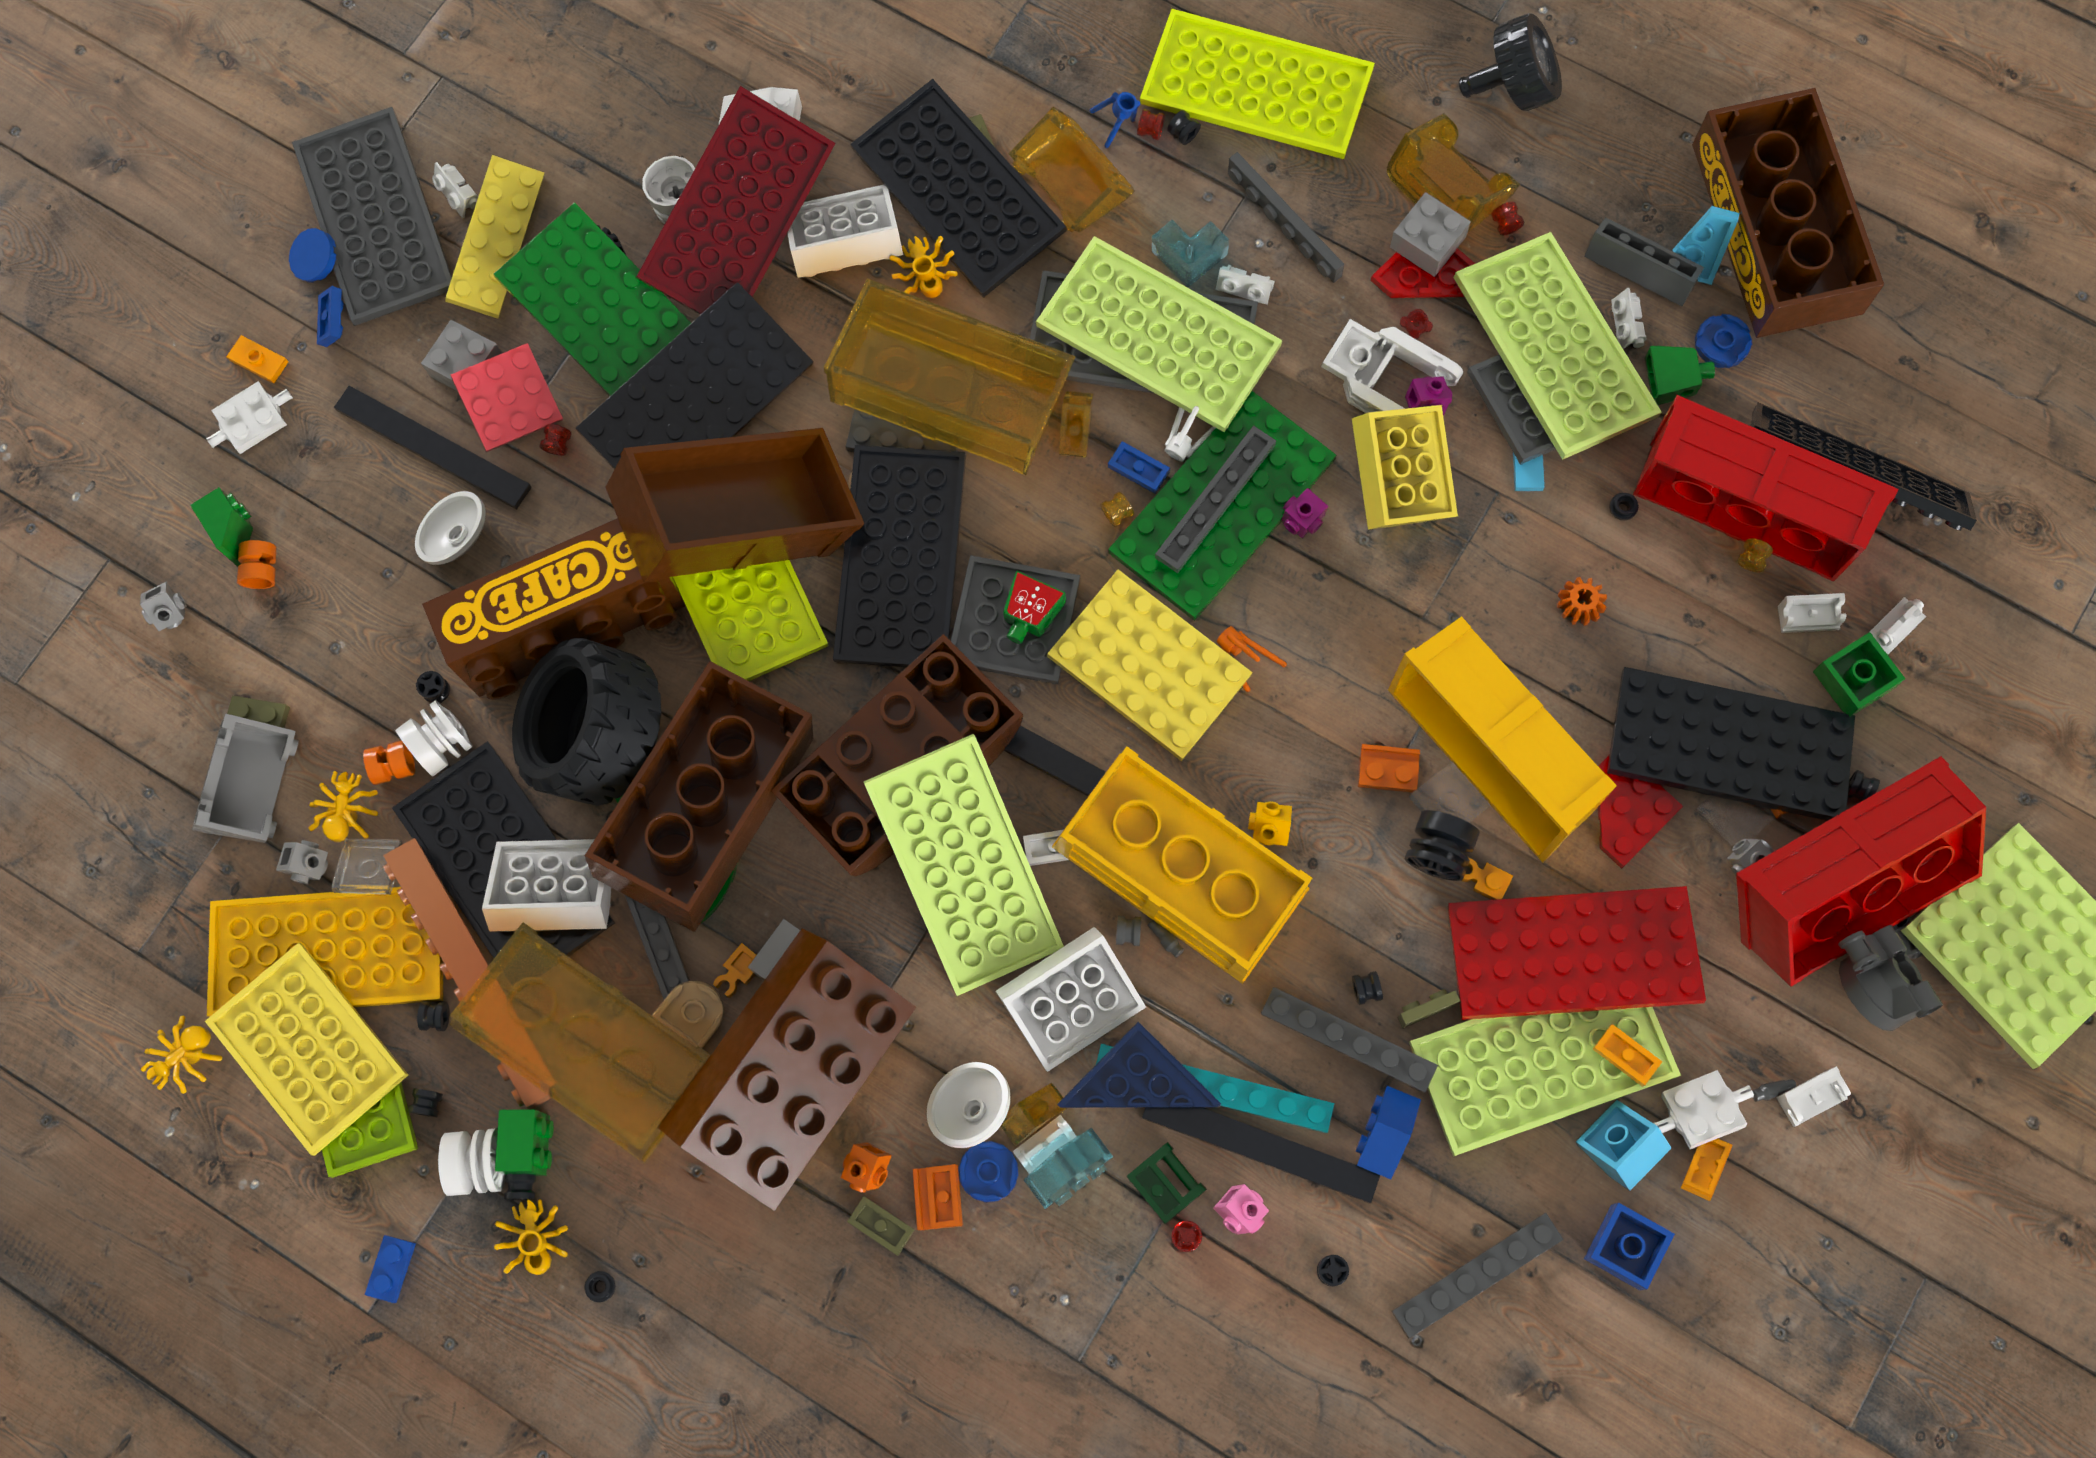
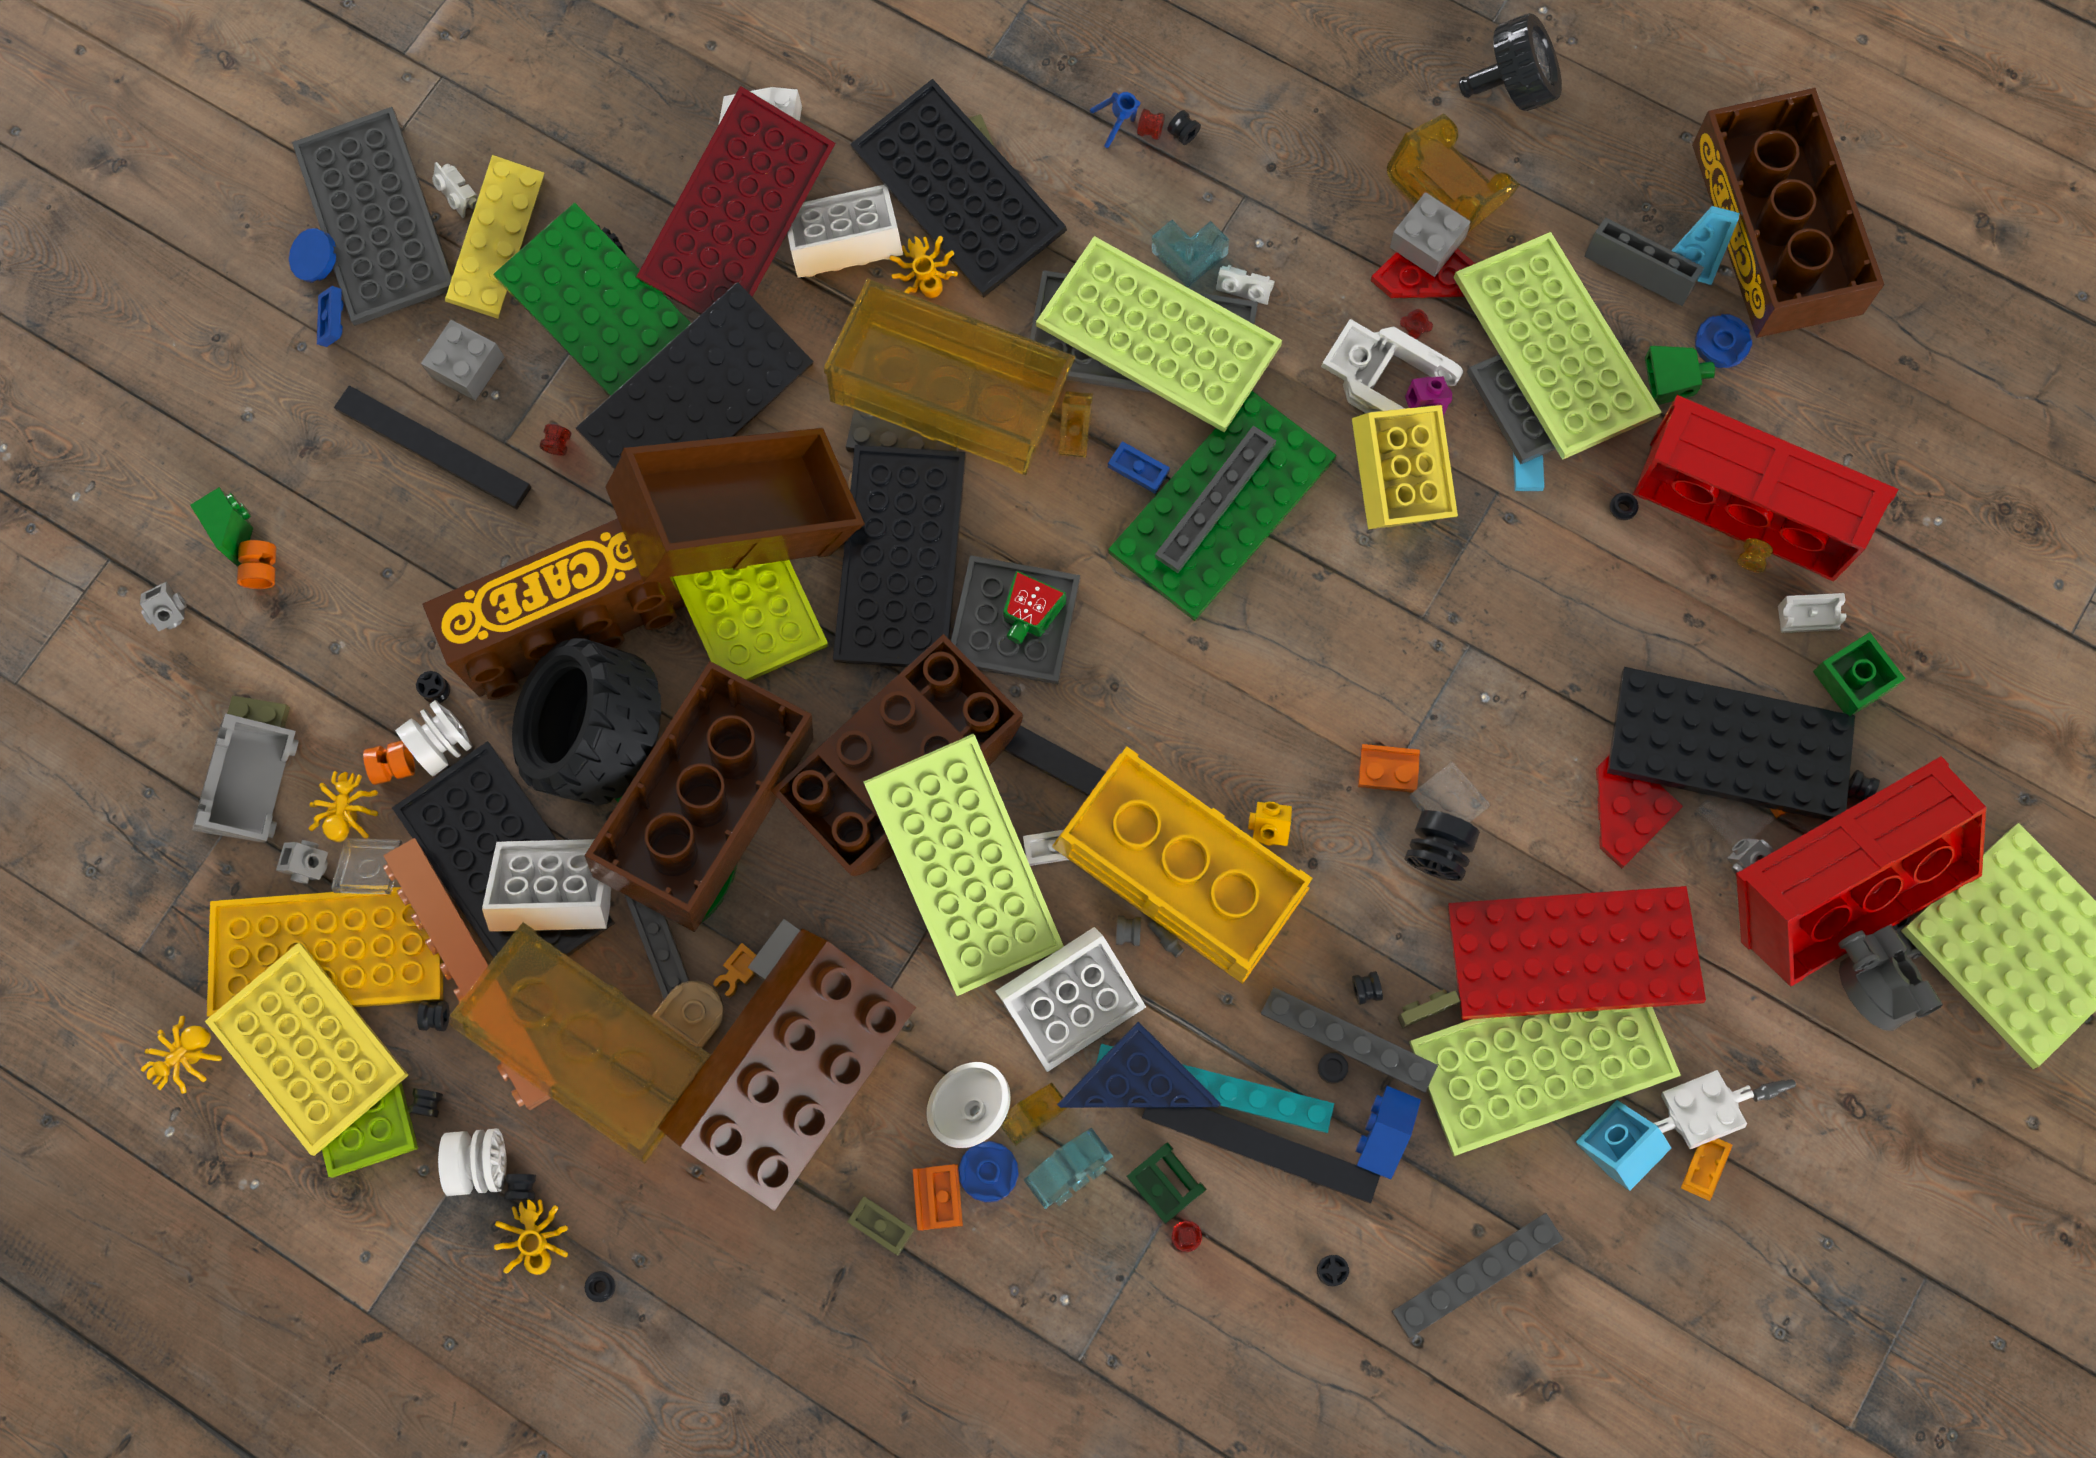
(249, 417): white plate -> none
(257, 359): light orange plate -> none
(390, 1269): blue plate -> none
(450, 528): white dish -> none
(506, 397): coral plate -> none
(523, 1142): green brick -> none
(665, 183): white wheel -> none
(865, 1167): orange brick -> none
(1044, 1143): white hinge -> none
(1071, 170): clear yellow windscreen -> none
(1117, 509): clear yellow wheel -> none
(1149, 664): light yellow plate -> none
(1180, 445): white plant -> none
(1235, 643): orange plant -> none
(1241, 1210): bright pink brick -> none
(1257, 83): neon yellow plate -> none
(1291, 224): dark grey plate -> none
(1304, 513): magenta brick -> none
(1332, 1068): none -> black tile
(1489, 881): light orange plate -> none
(1500, 737): yellow piece -> none
(1507, 218): clear red wheel -> none
(1582, 591): orange gear -> none
(1626, 309): white hinge -> none
(1627, 1055): light orange plate -> none
(1629, 1246): blue brick -> none
(1814, 1096): white hinge -> none
(1898, 623): white hinge -> none
(1915, 488): black plate -> none

